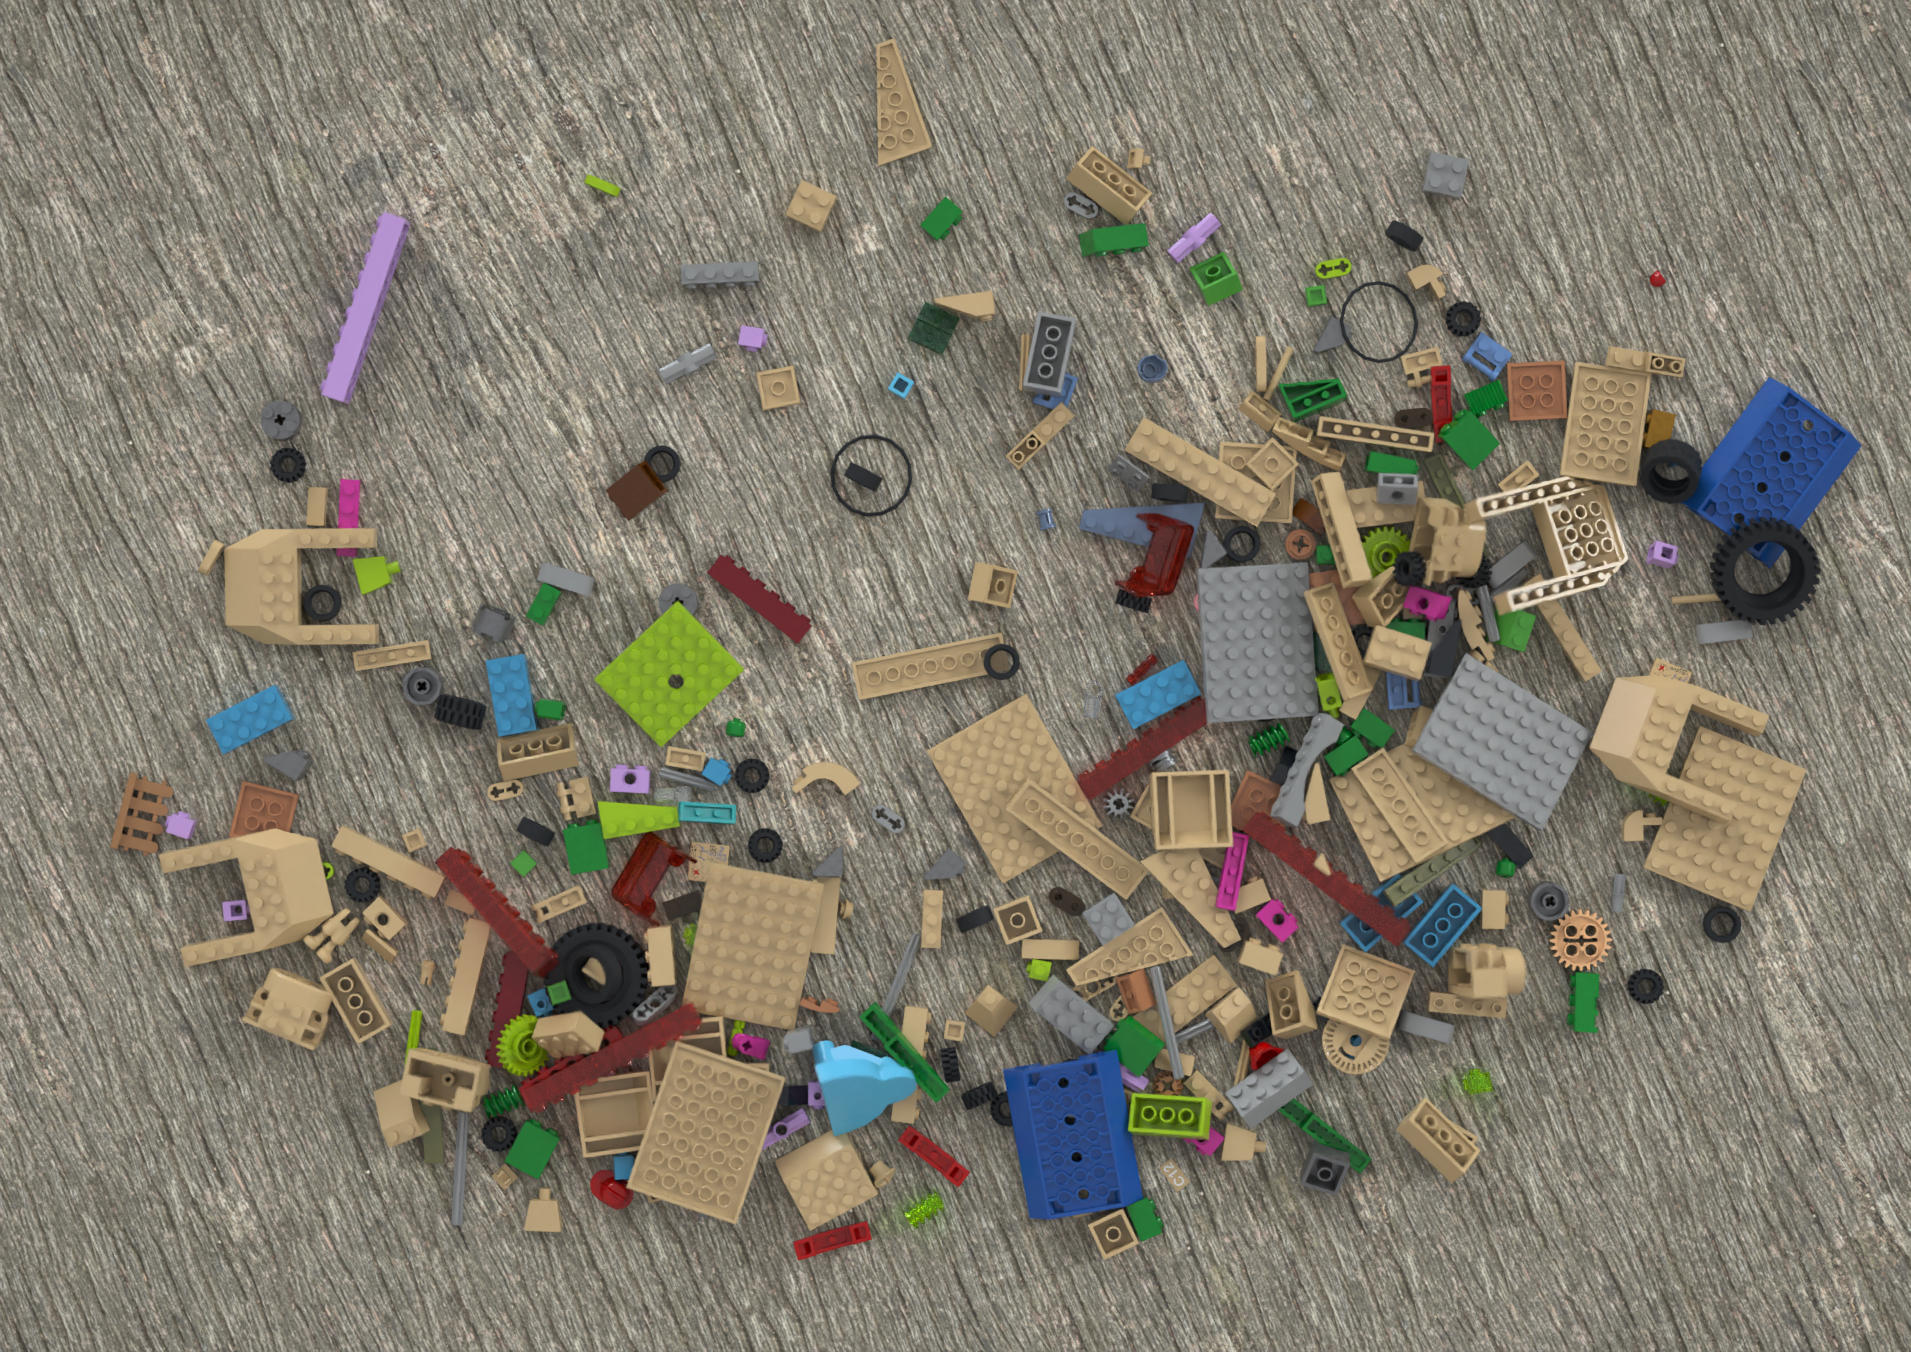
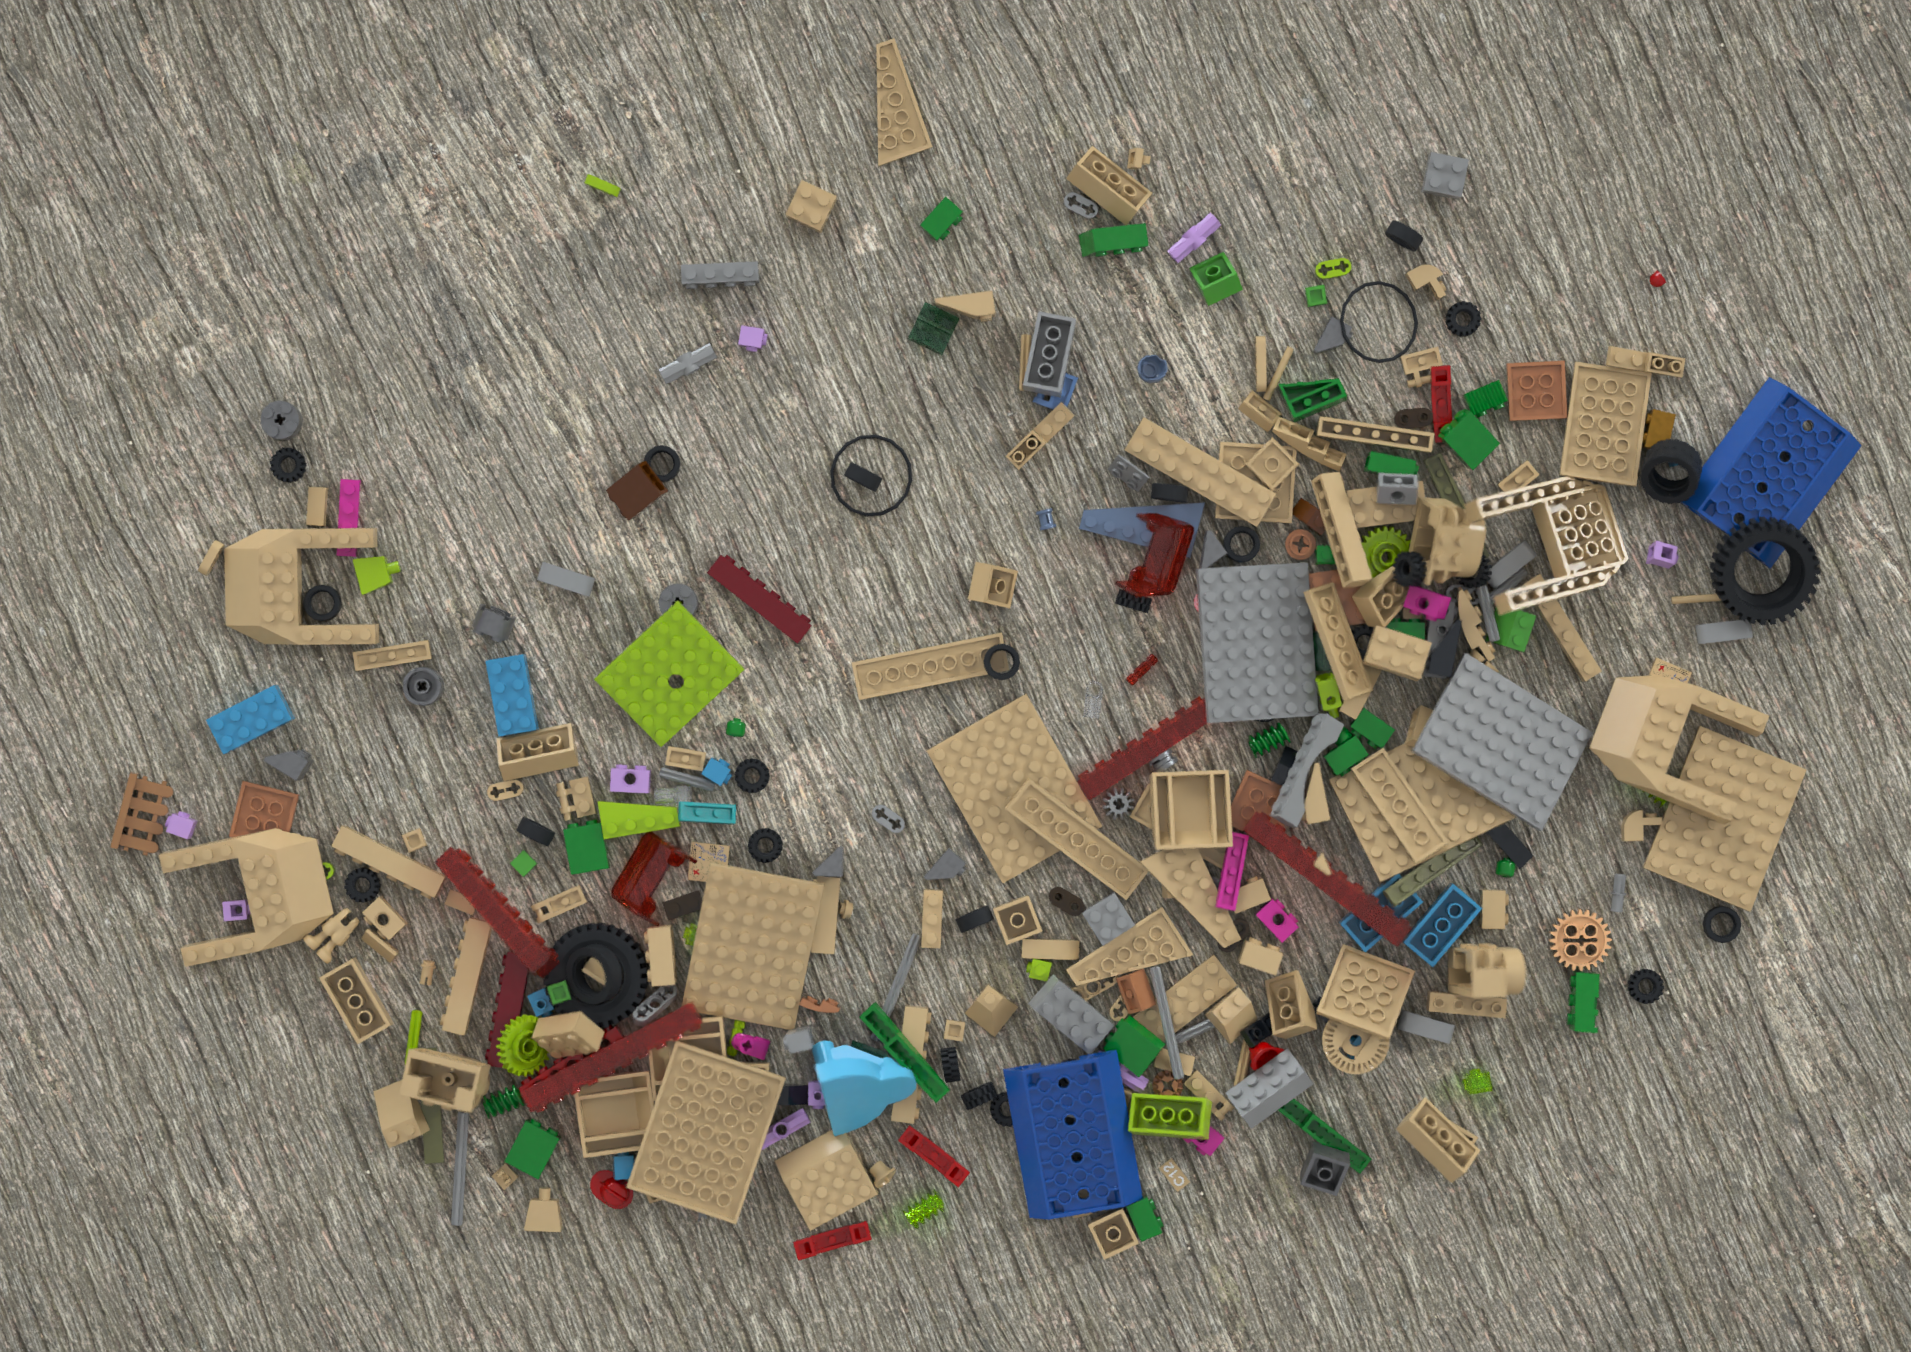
(291, 1008): tan brick -> none
(366, 307): lavender brick -> none
(460, 712): black tyre -> none
(498, 1145): black tyre -> none
(544, 604): green brick -> none
(550, 709): green brick -> none
(778, 388): tan plate -> none
(835, 772): tan arch -> none
(901, 385): medium azure brick -> none
(1157, 694): dark azure brick -> none
(1240, 1143): tan torso -> none
(1397, 692): medium blue plate -> none
(1489, 351): medium blue plate -> none
(1559, 900): flat silver brick -> none

